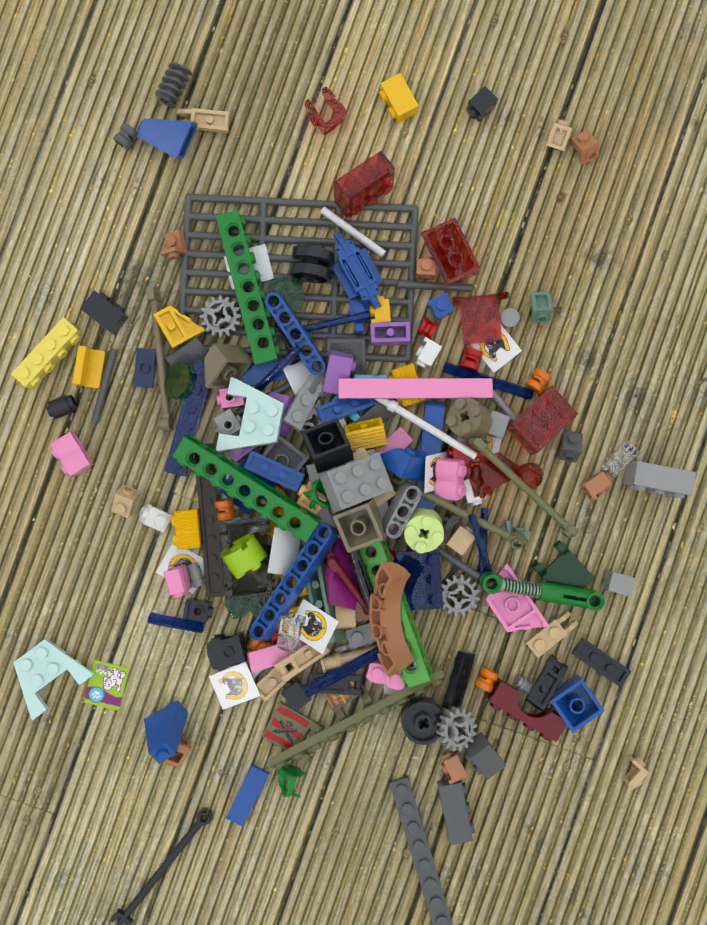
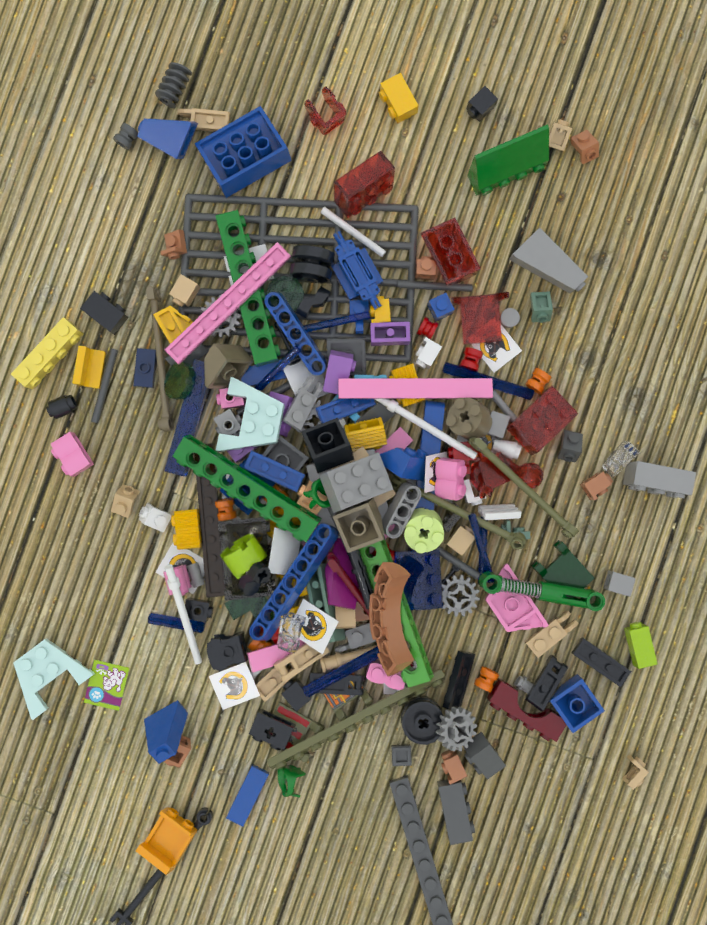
(167, 840): none -> light orange panel
(174, 584): none -> white bar
(184, 291): none -> tan brick
(228, 303): none -> bright pink tile
(243, 151): none -> blue slope
(258, 574): none -> black piece
(282, 729): none -> black brick
(313, 302): none -> black piece
(401, 755): none -> dark grey tile
(499, 512): none -> white tile
(508, 448): none -> white cone
(510, 161): none -> green slope
(547, 260): none -> light grey slope
(640, 645): none -> lime brick

